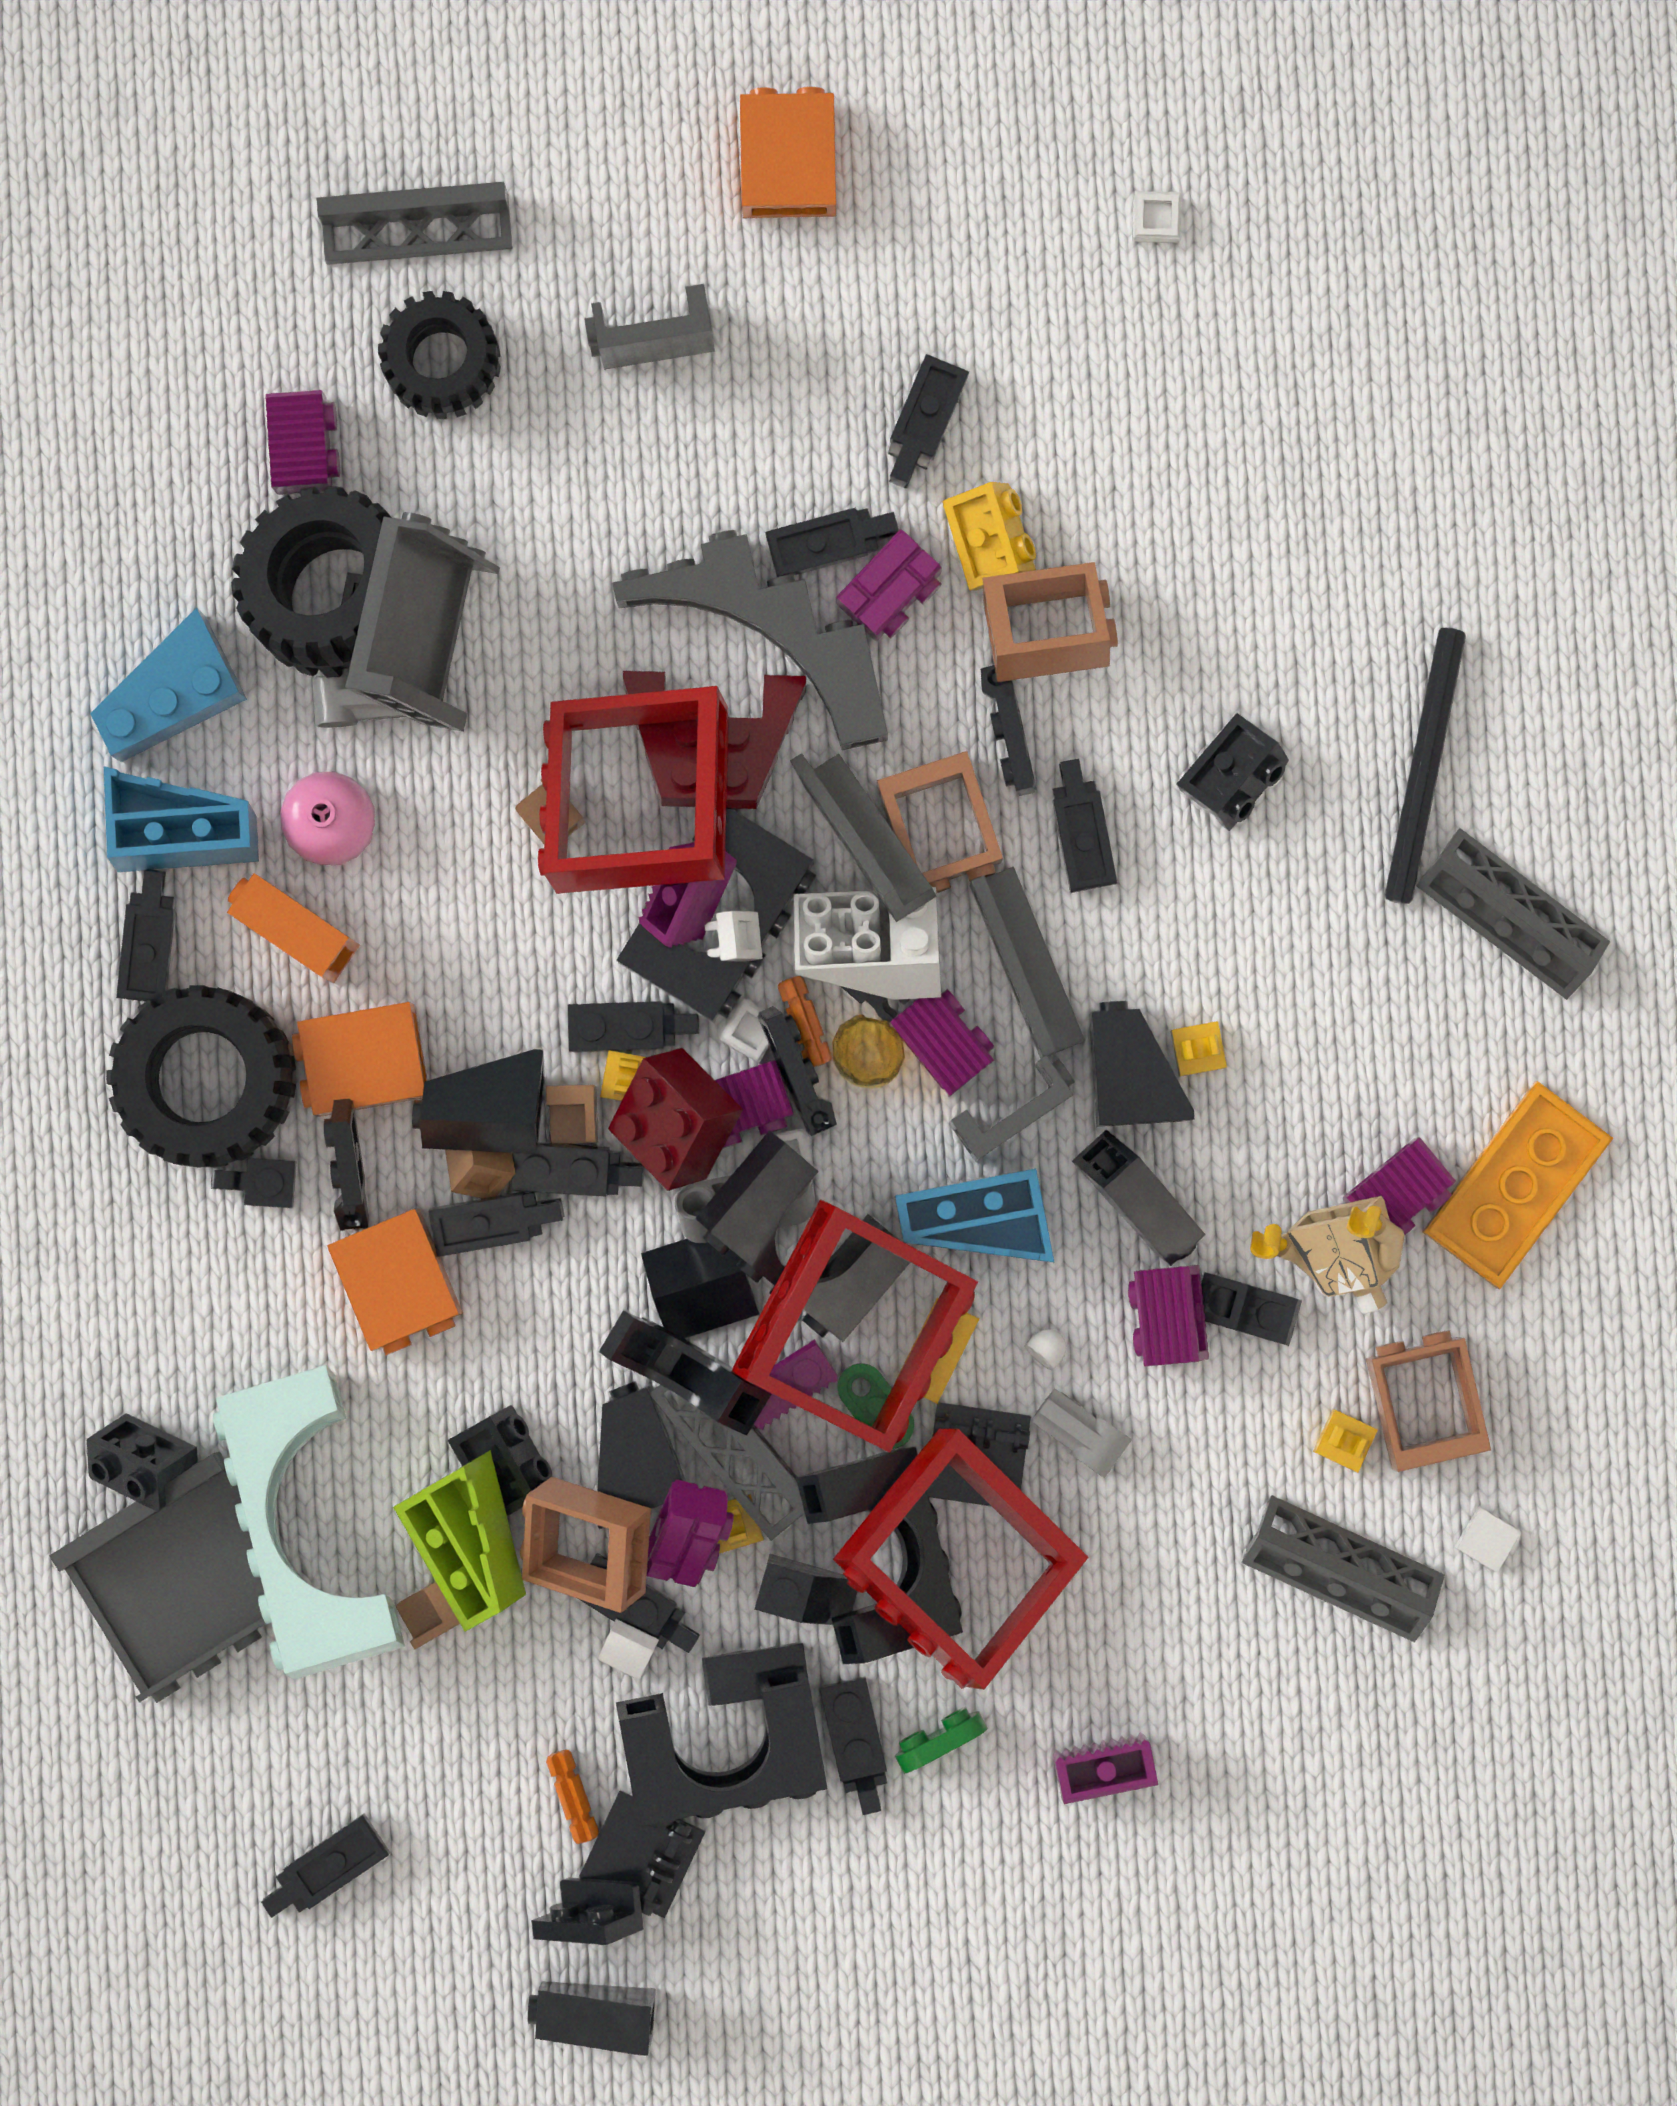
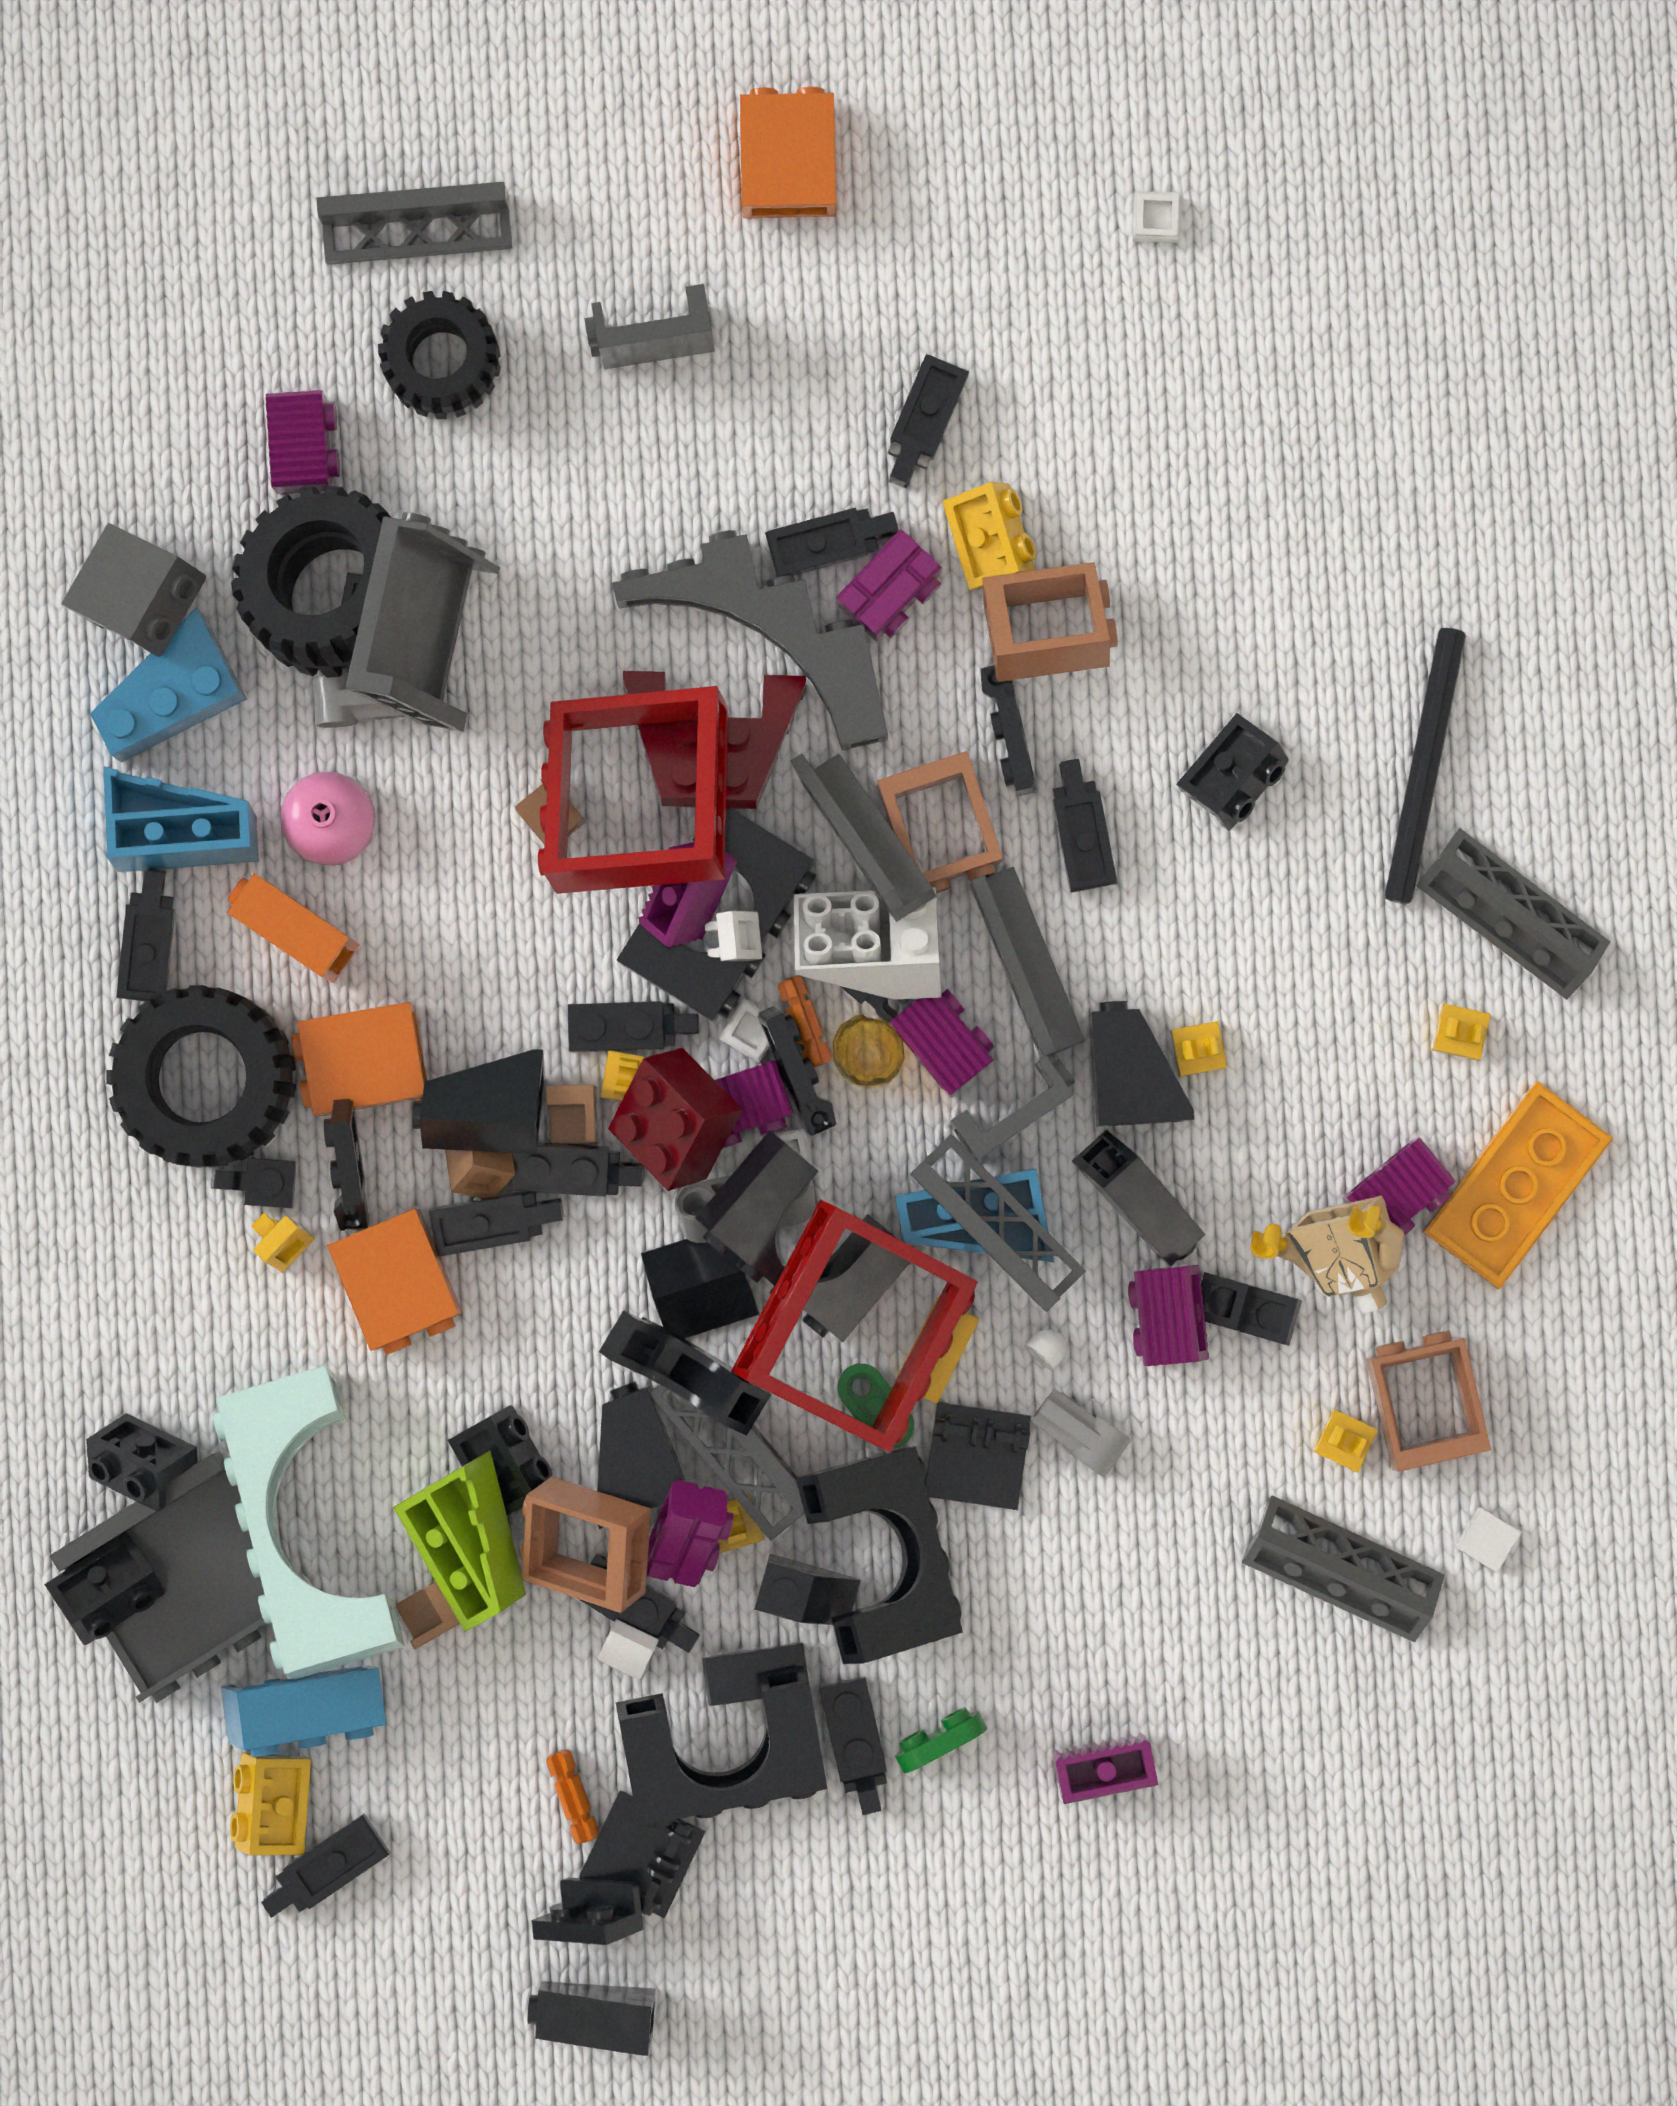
(105, 1589): none -> black bracket
(134, 589): none -> dark grey panel
(271, 1804): none -> yellow bracket
(281, 1241): none -> yellow tile
(304, 1709): none -> dark azure wedge
(804, 1370): magenta brick -> none
(985, 1235): none -> dark grey fence
(1064, 1556): red window -> none
(1461, 1032): none -> yellow tile

